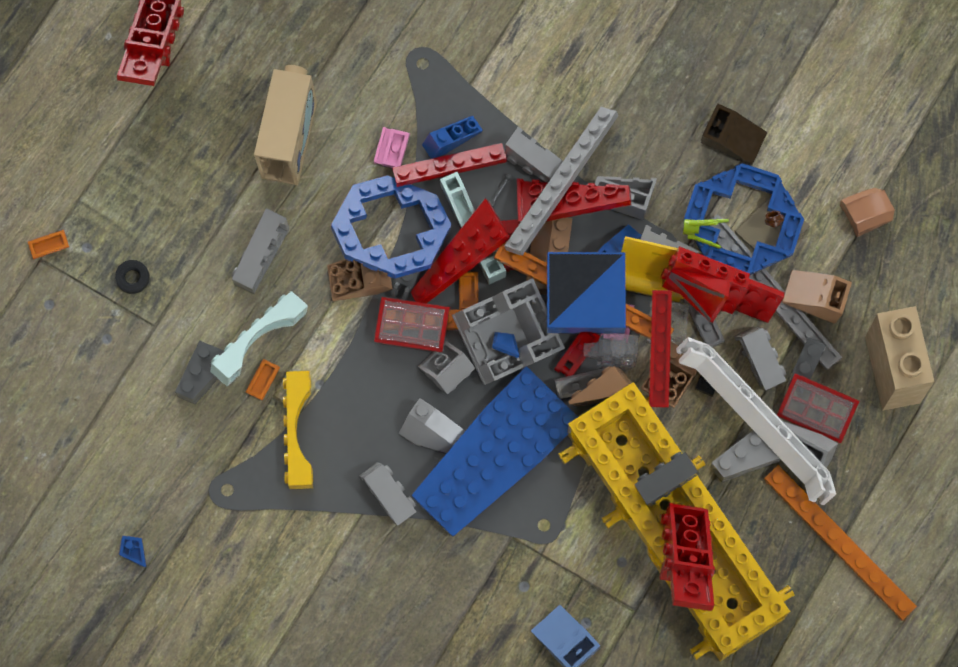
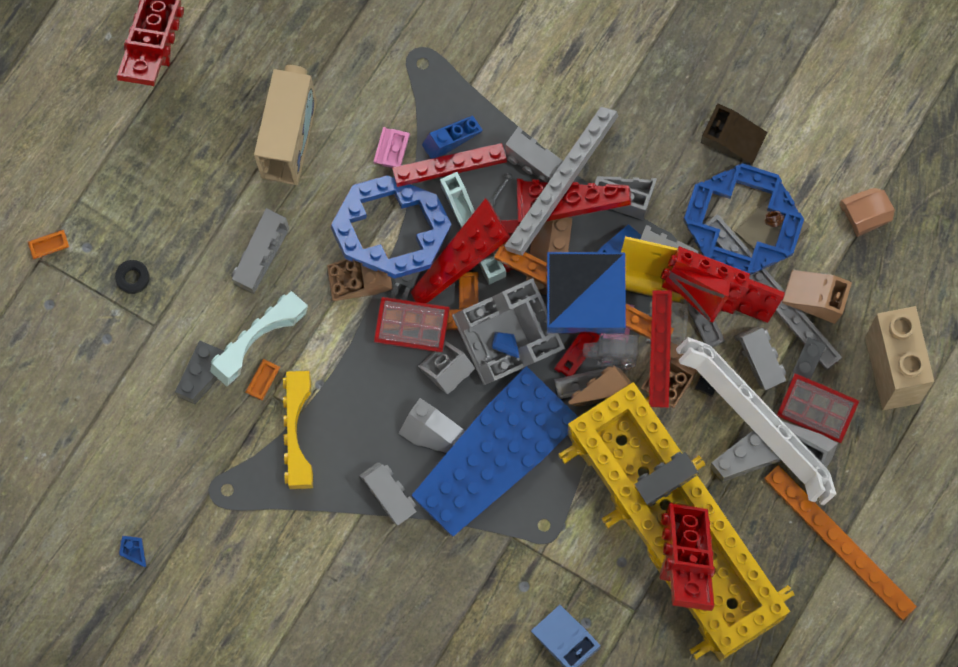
(692, 227): lime plant -> none

